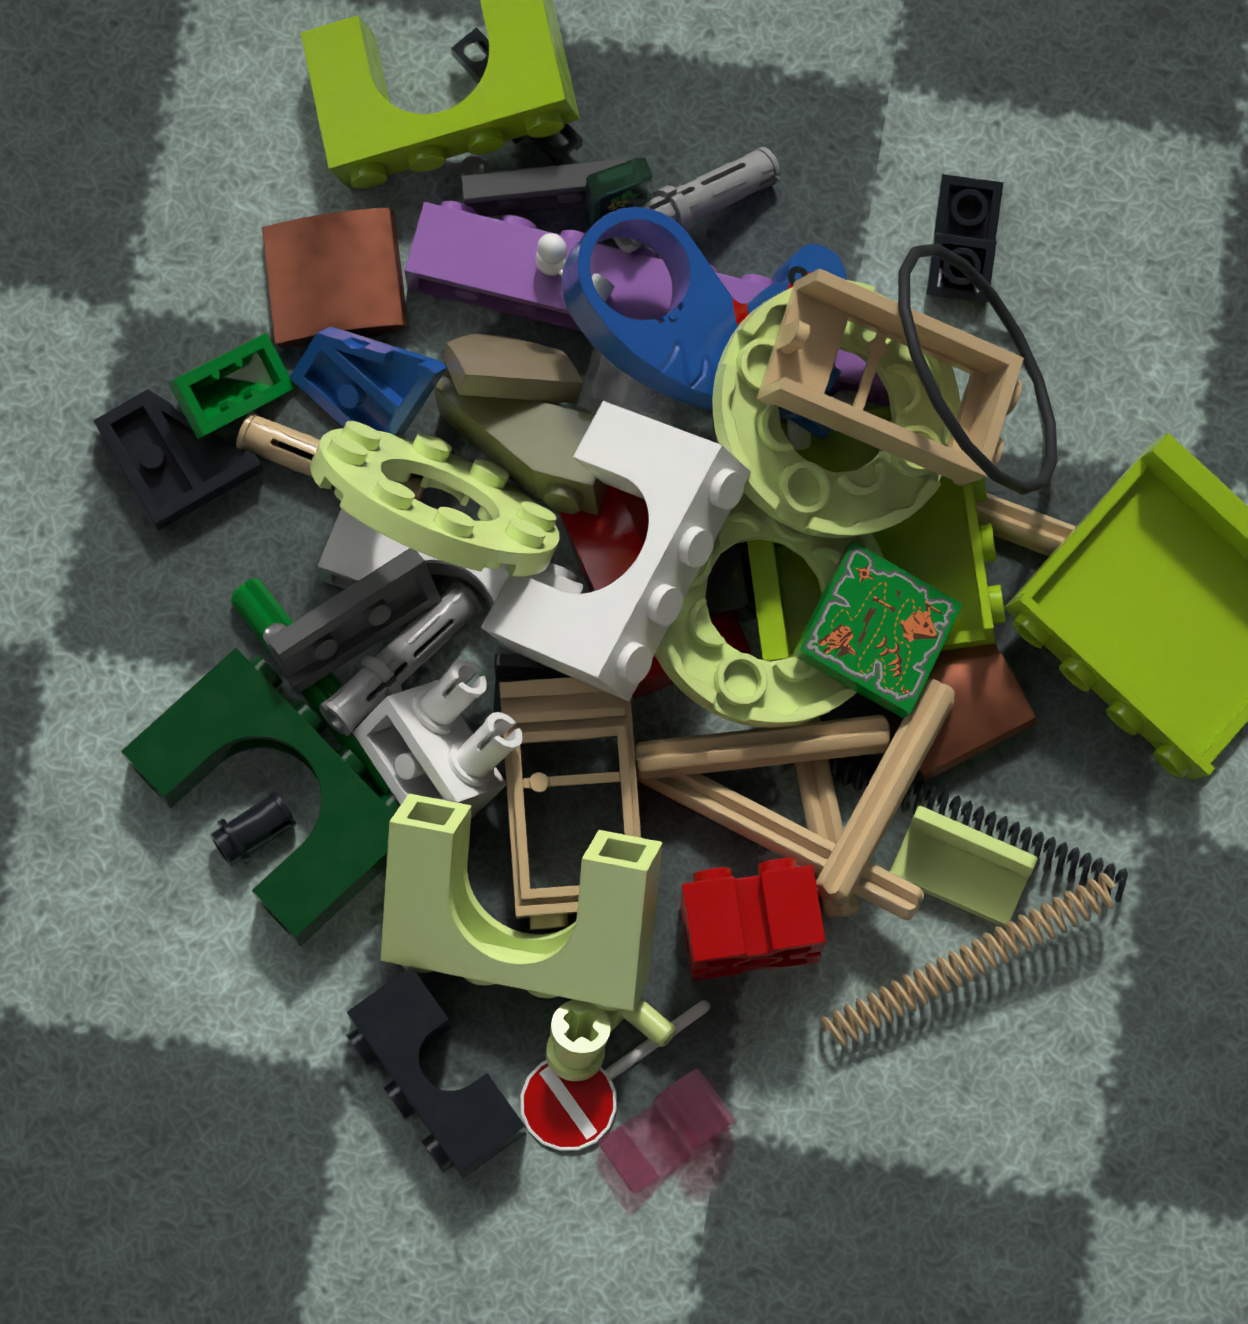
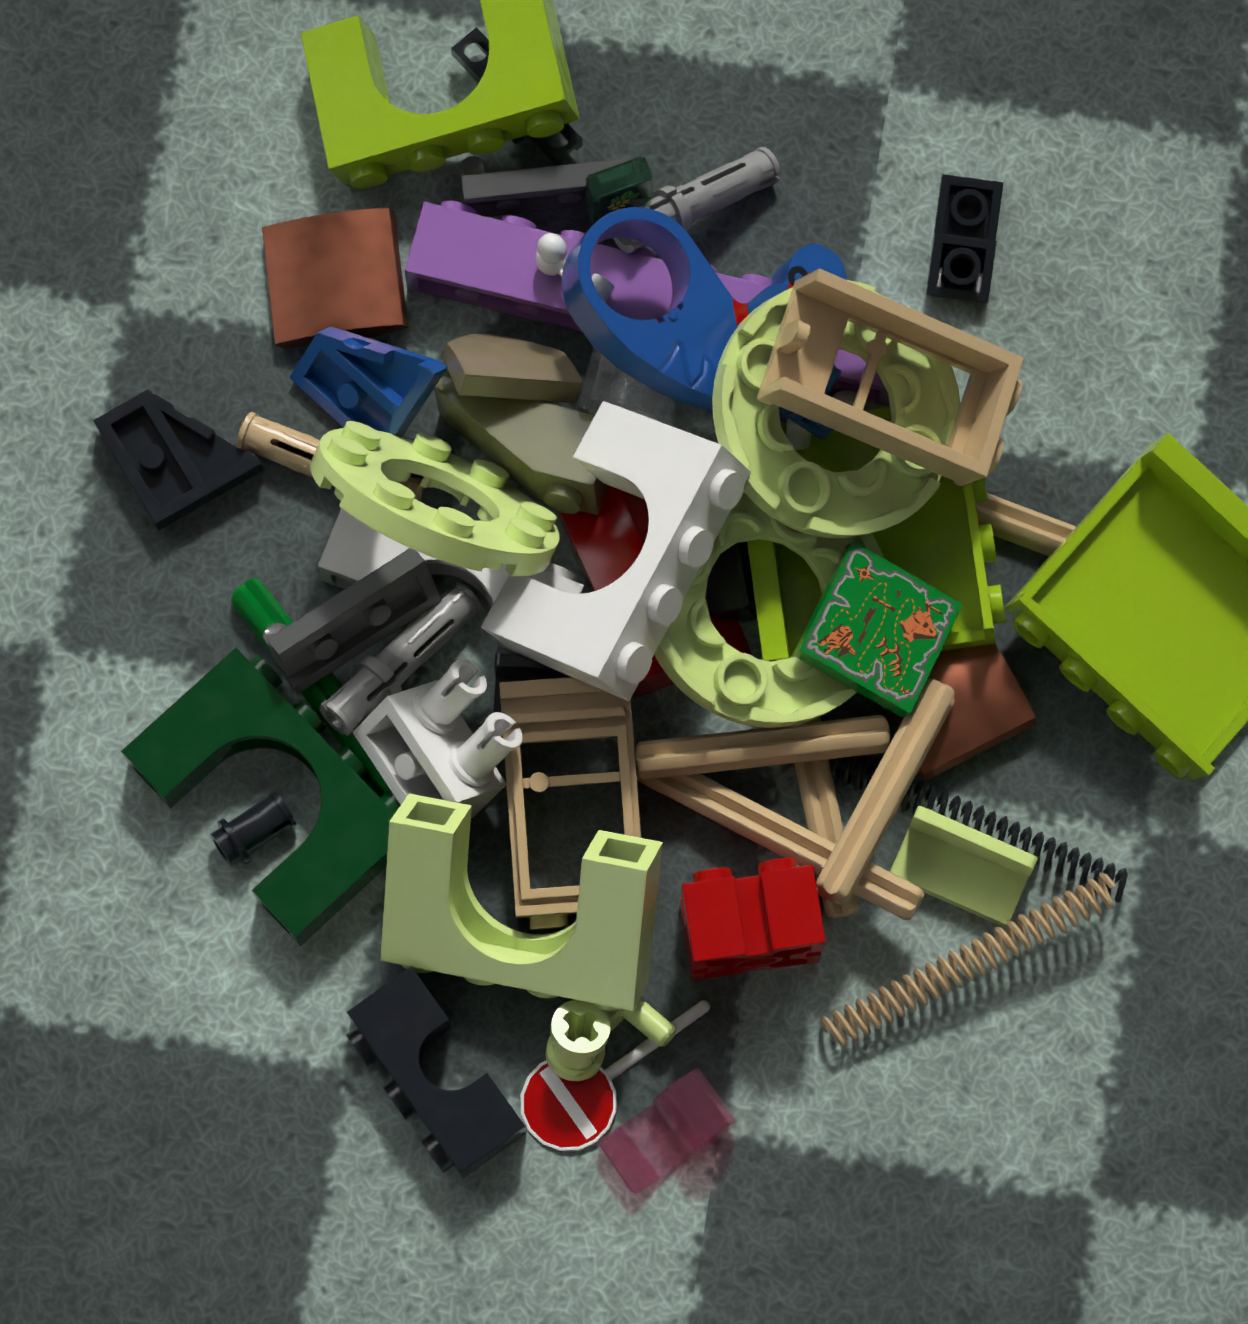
(231, 385): green slope -> none
(932, 389): black piece -> none

